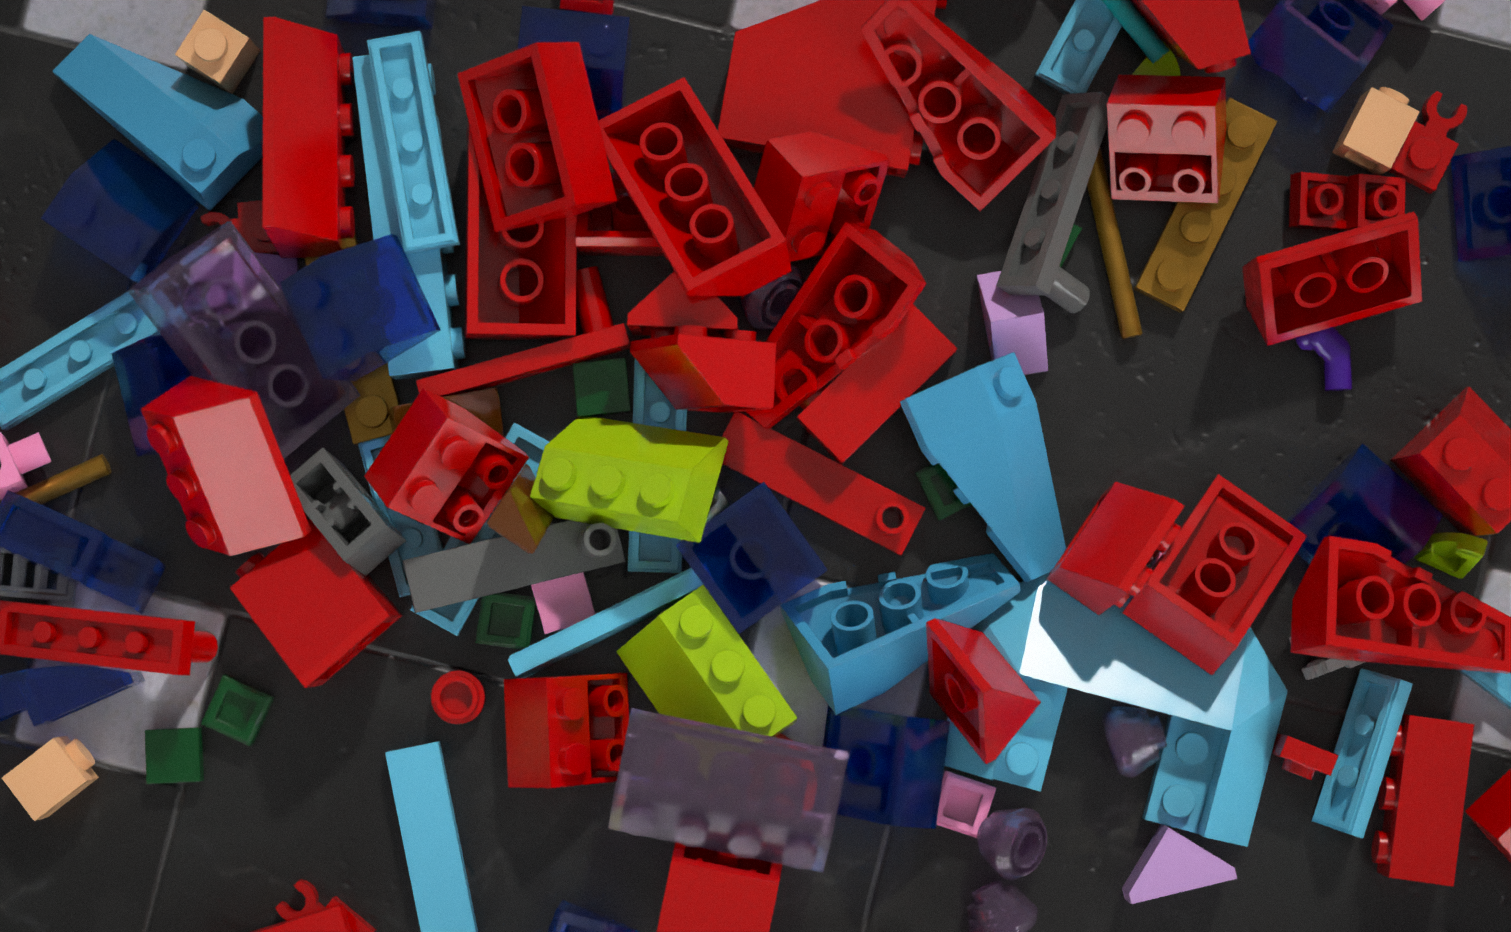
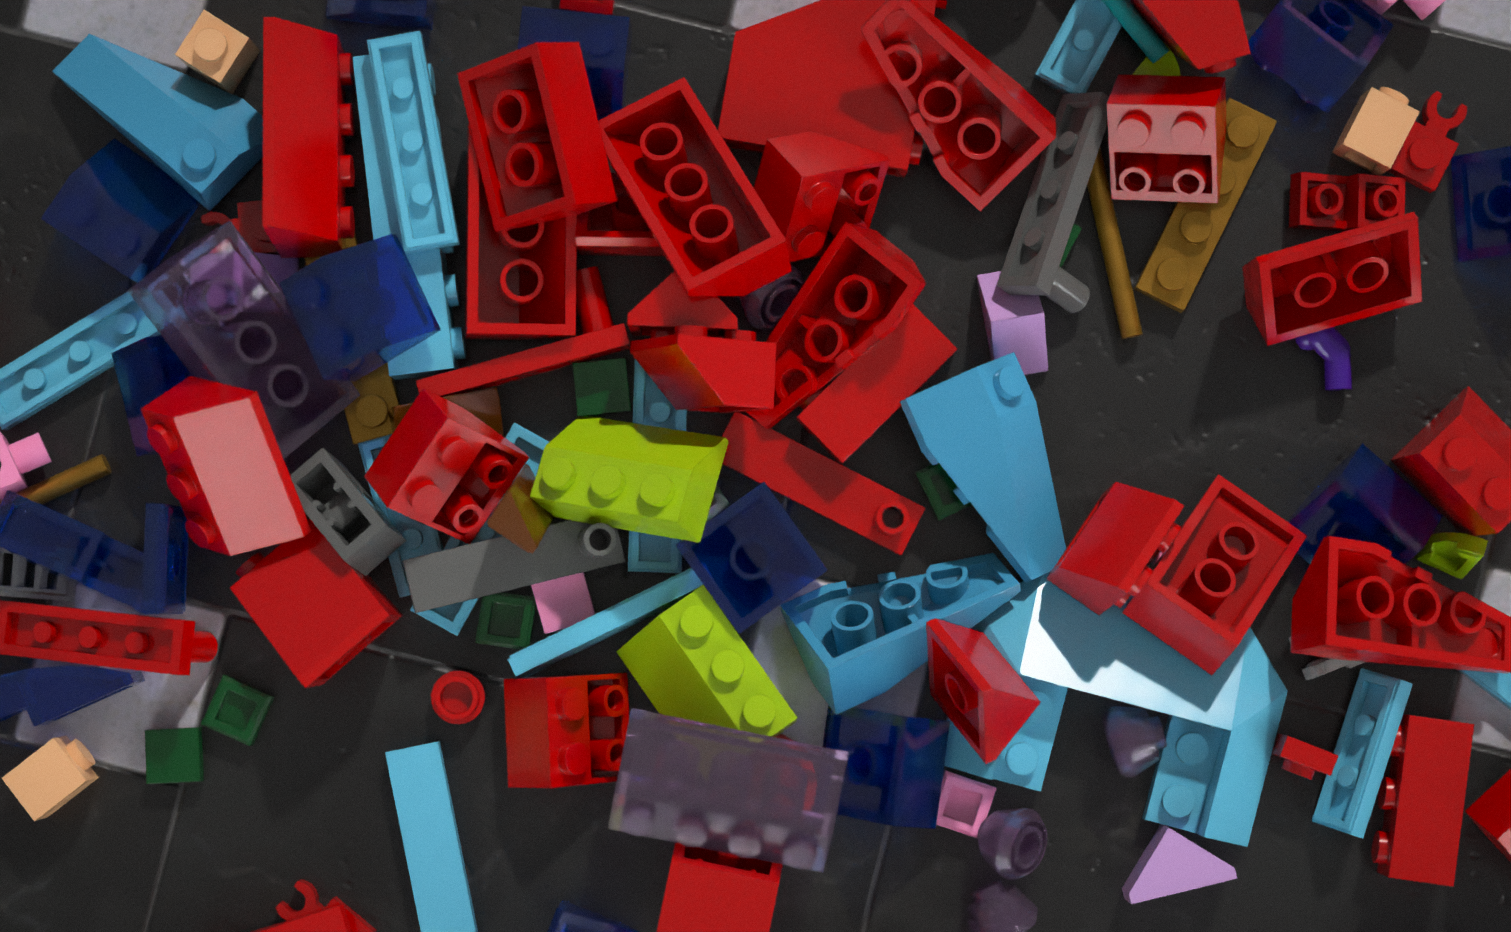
(164, 560): none -> clear blue tile

